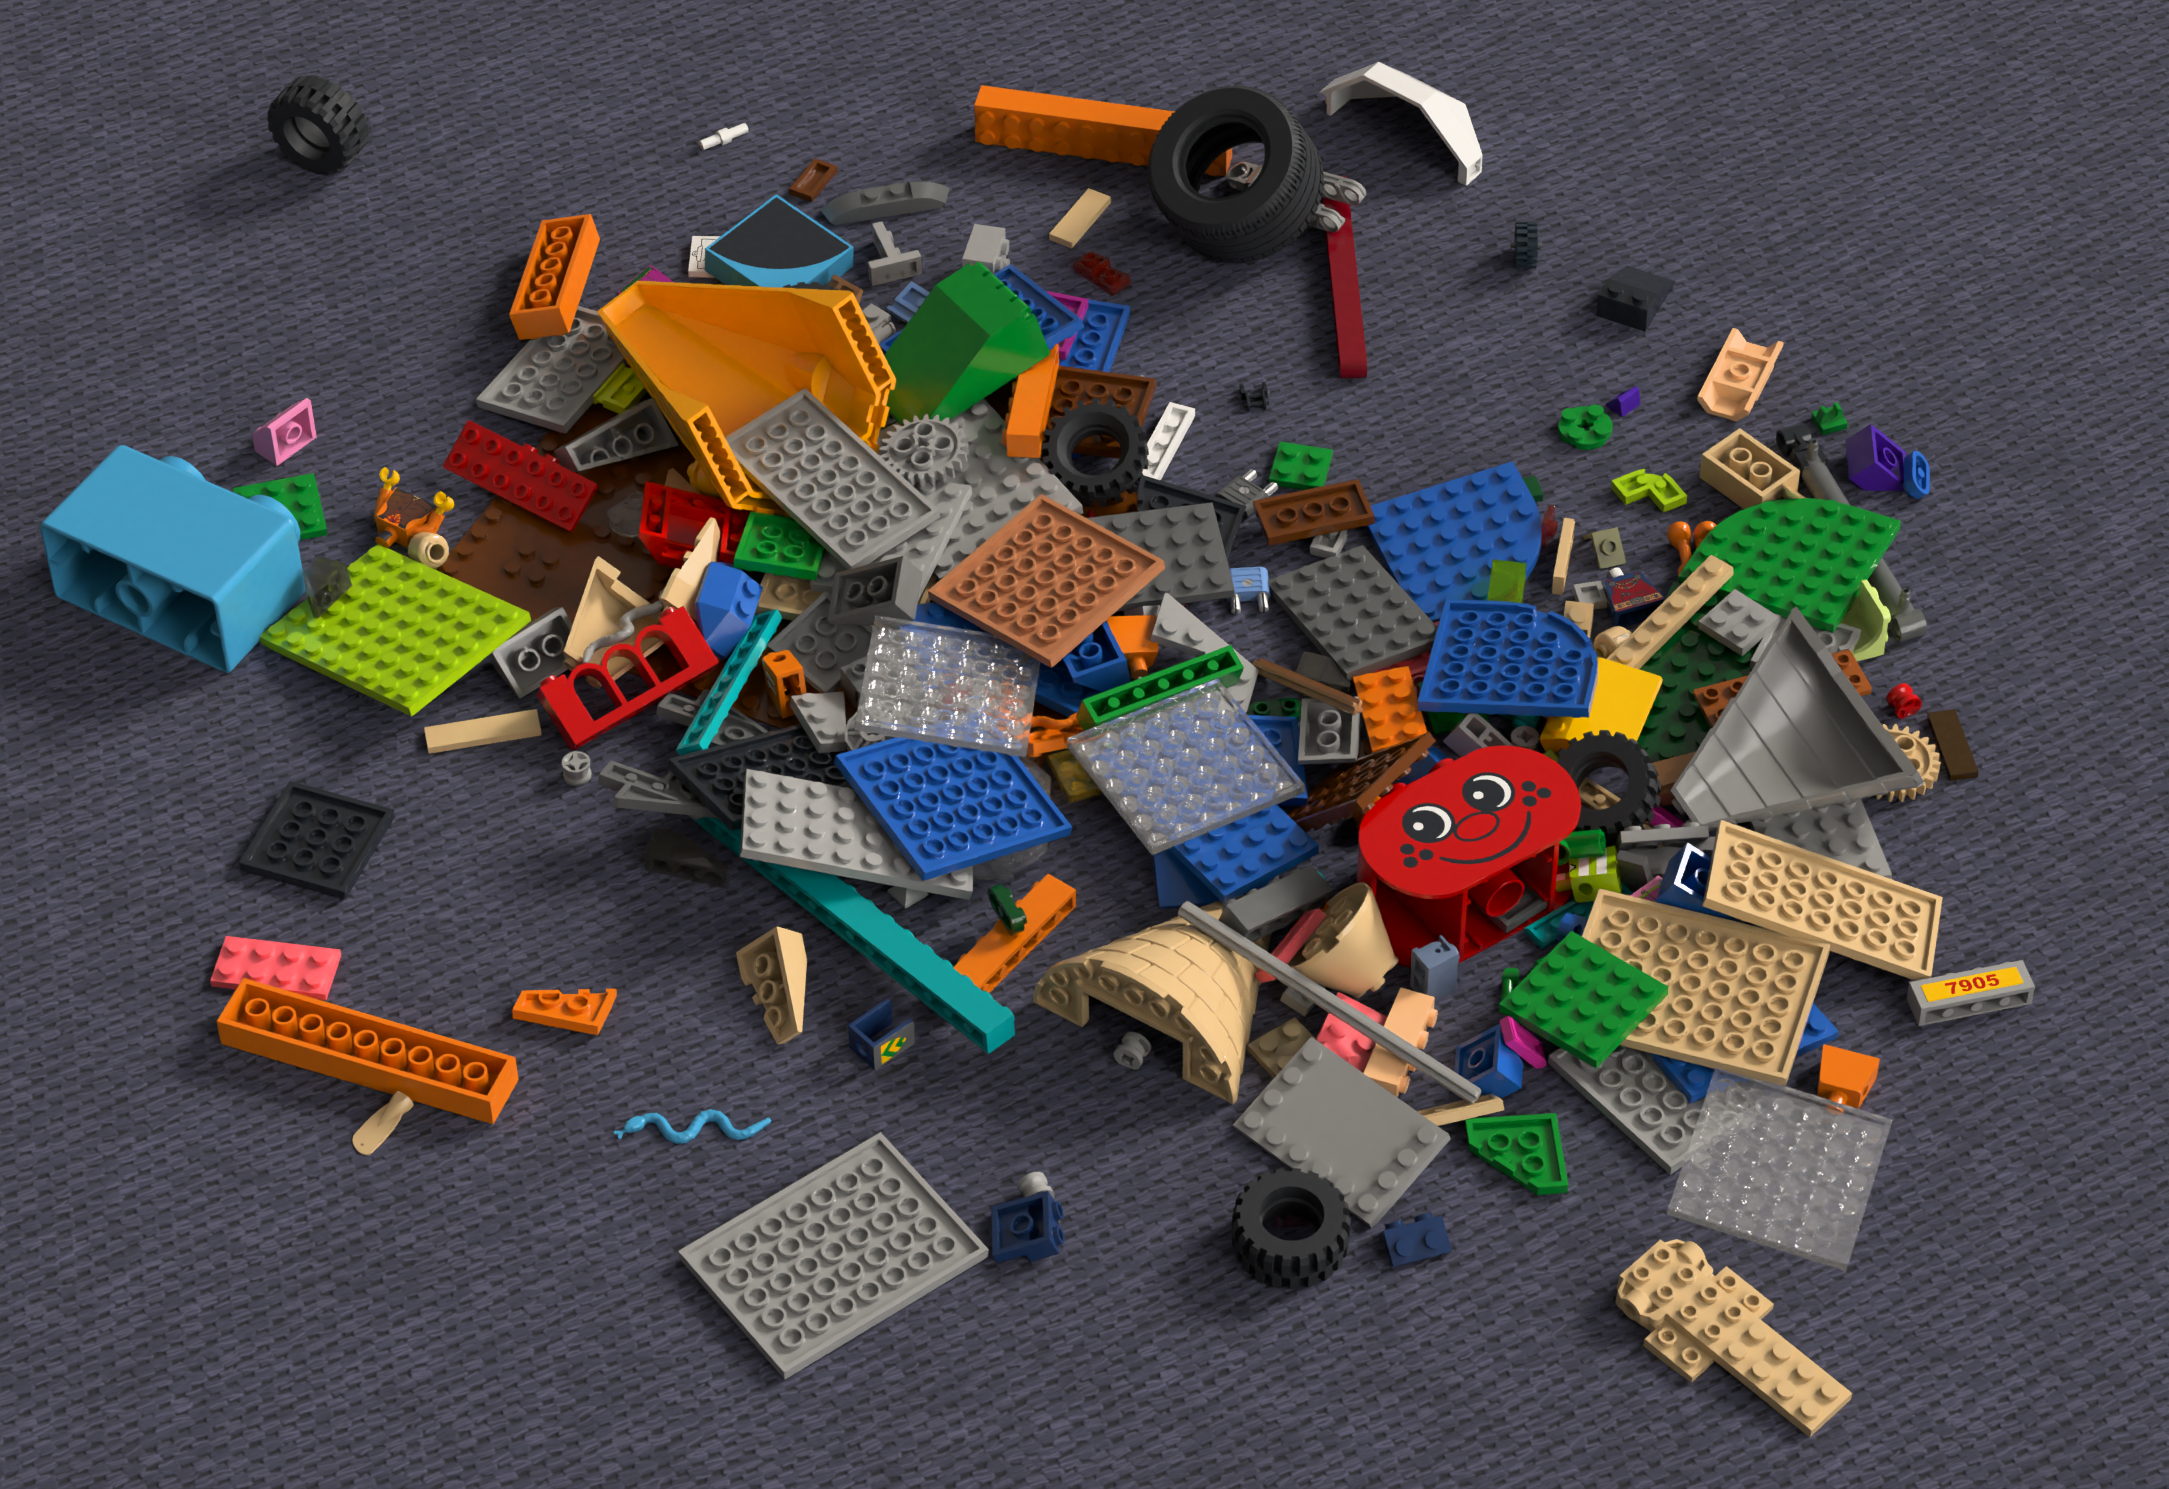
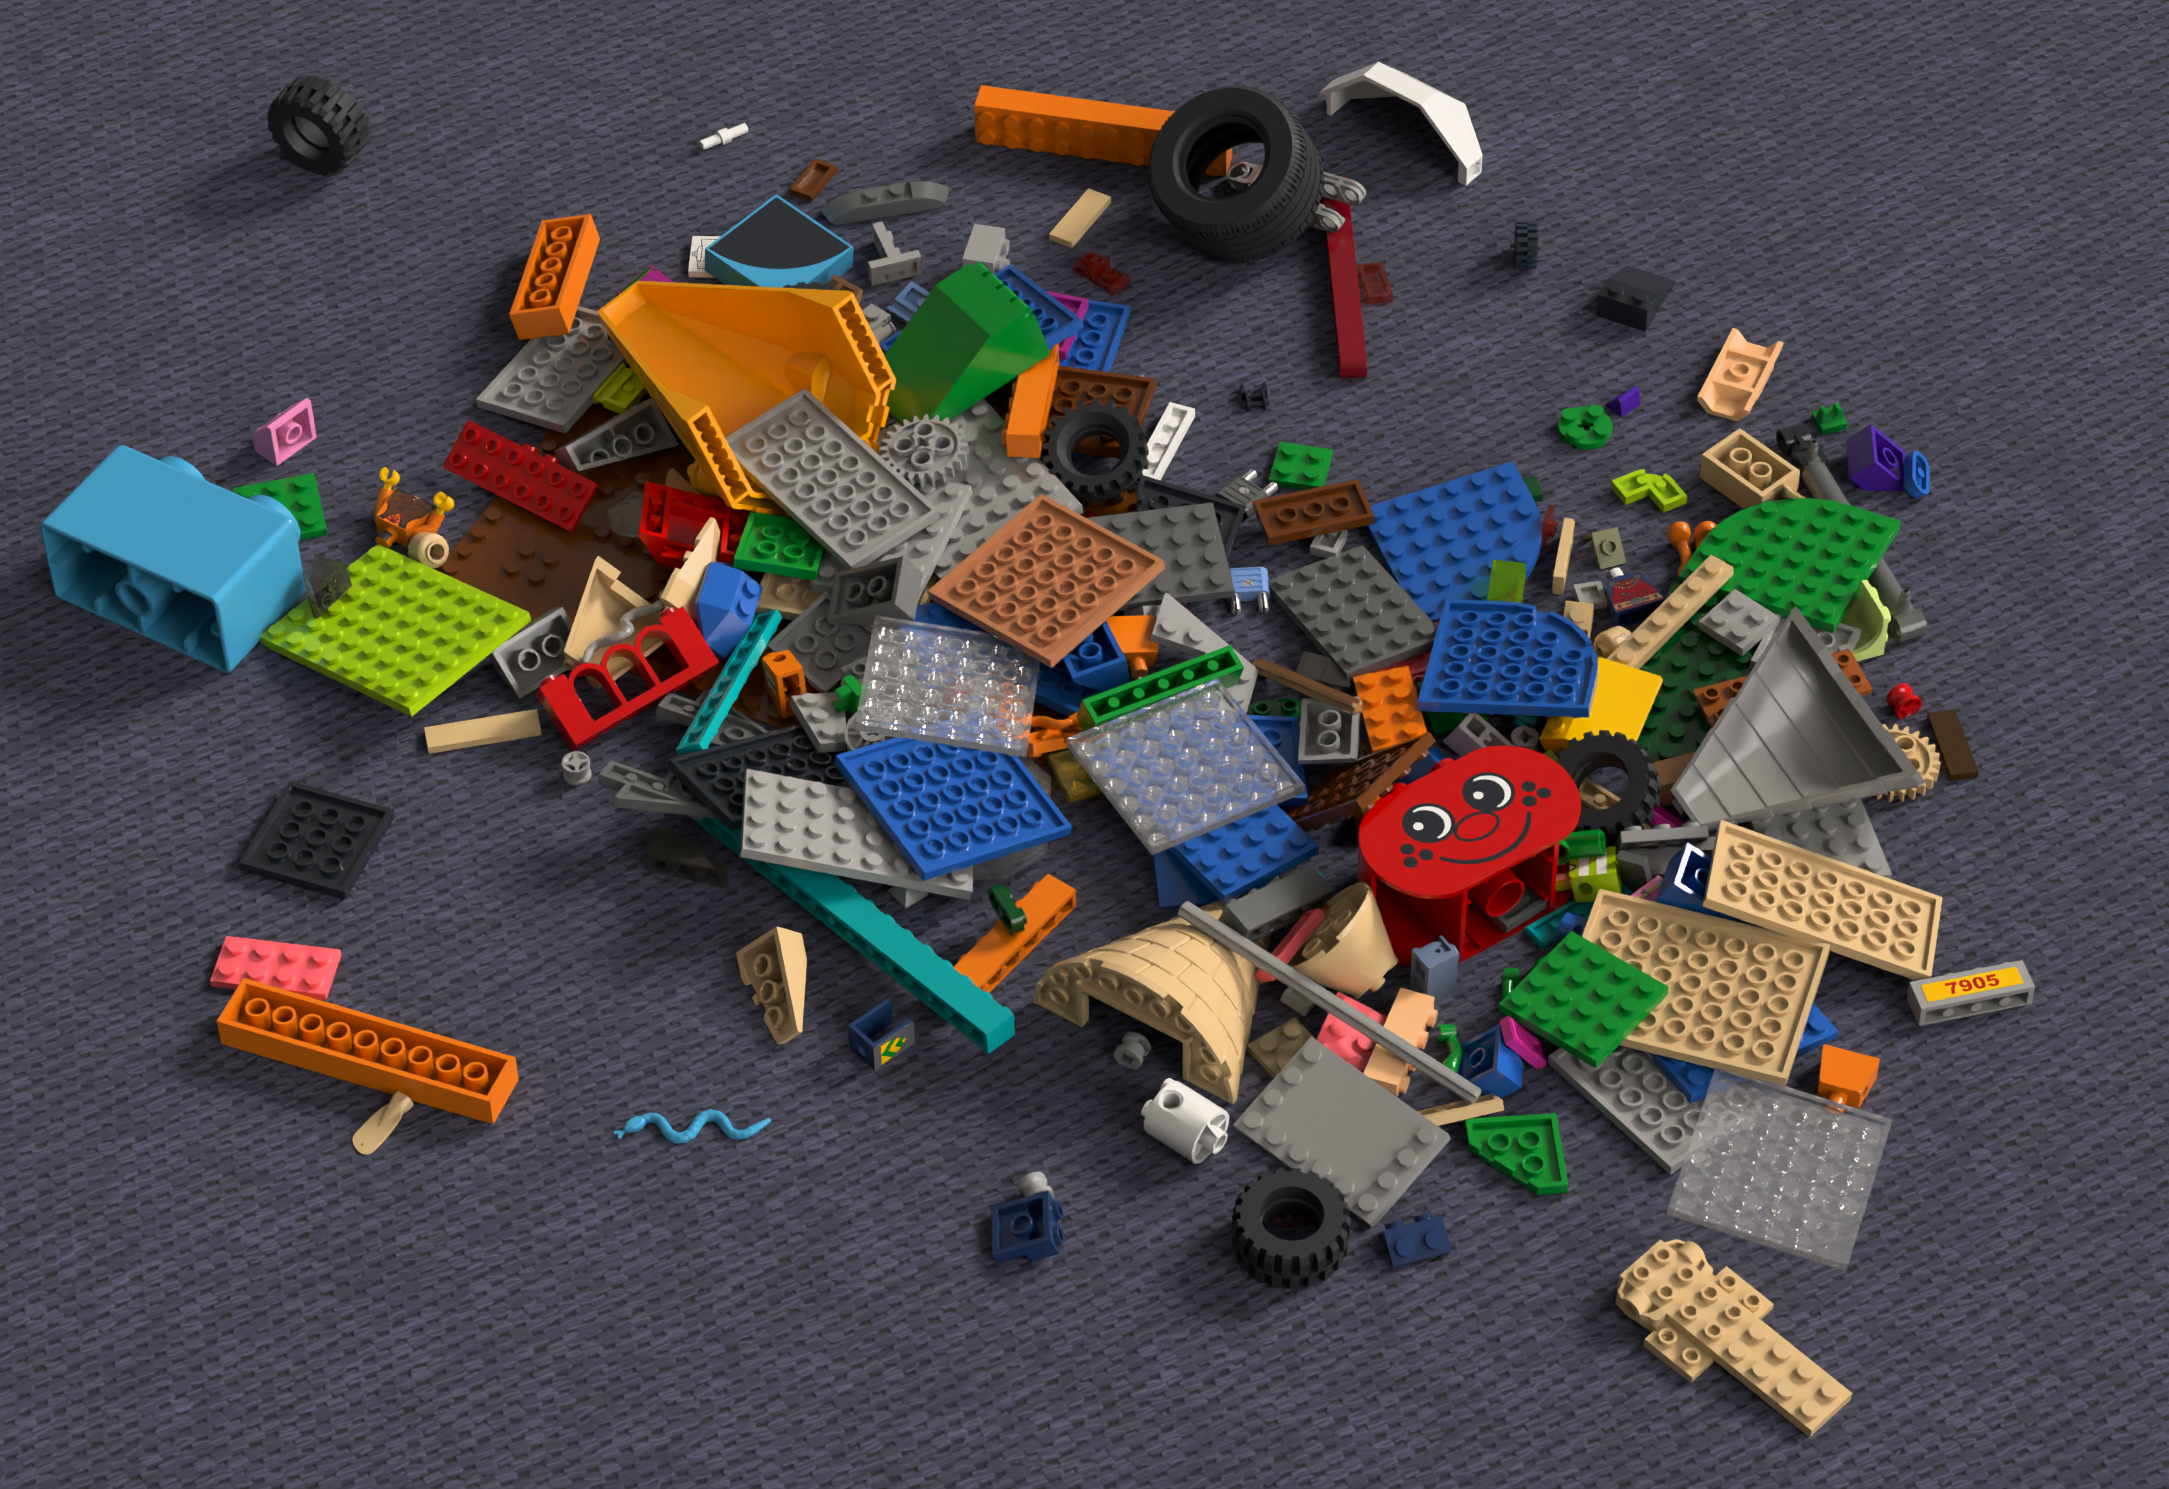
(573, 1012): orange wing -> none
(833, 1255): light grey plate -> none
(848, 695): none -> green tile
(1186, 1121): none -> white cylinder
(1375, 283): none -> clear red tile
(1448, 1035): none -> green piece

